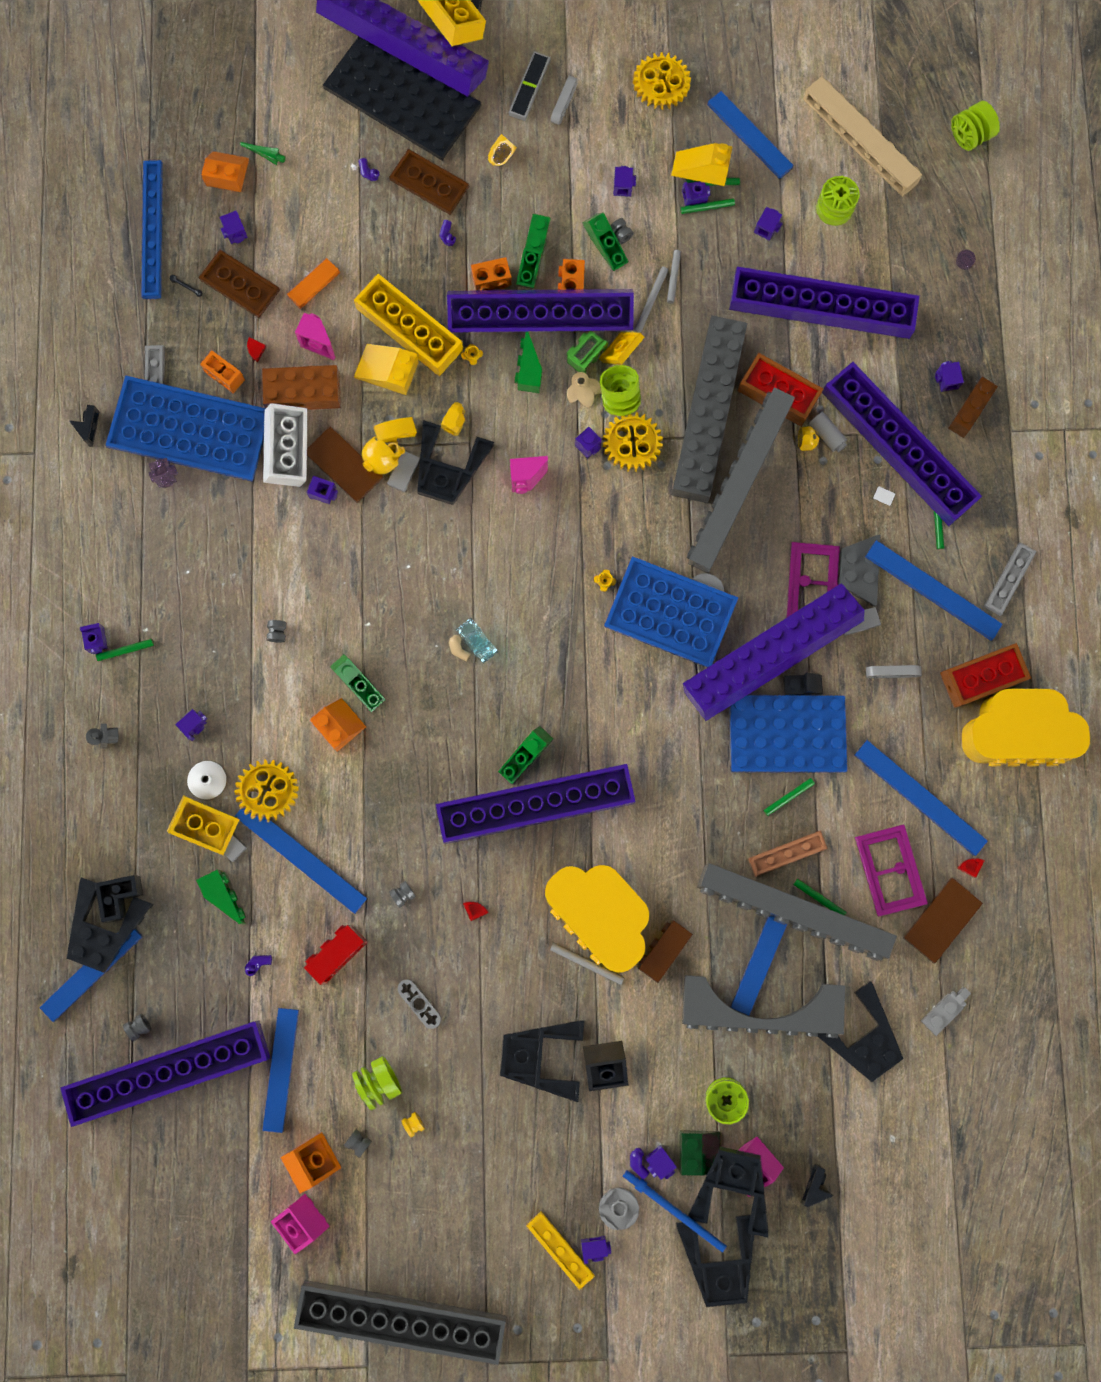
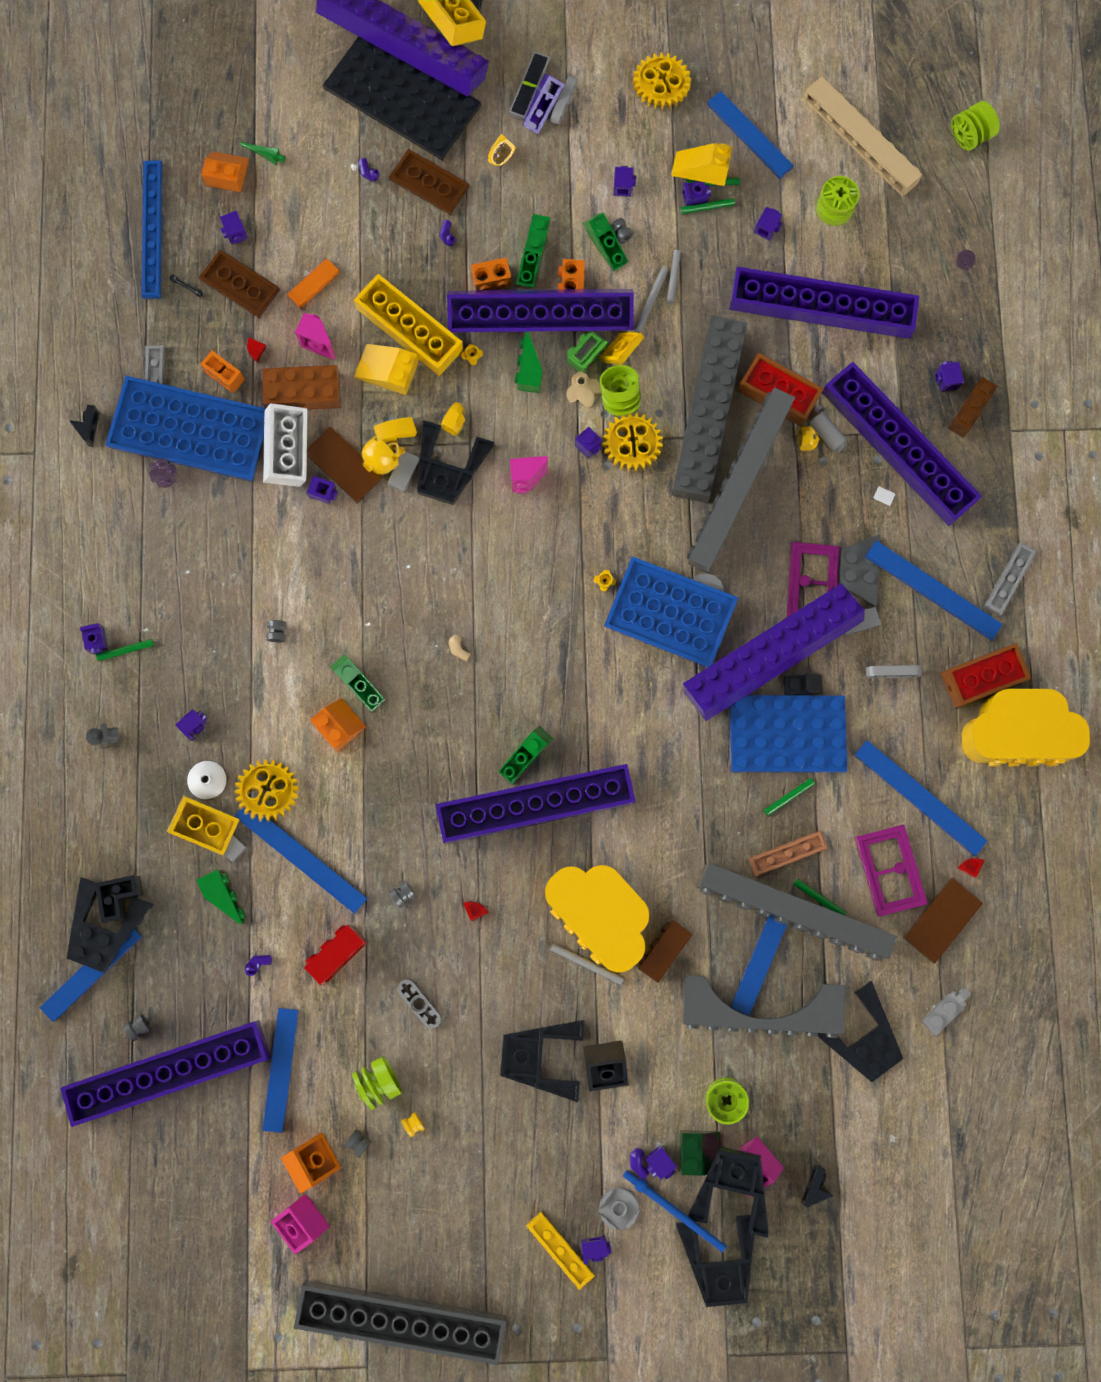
(476, 640): clear light blue brick -> none
(542, 103): none -> slope
(939, 532): green bar -> none

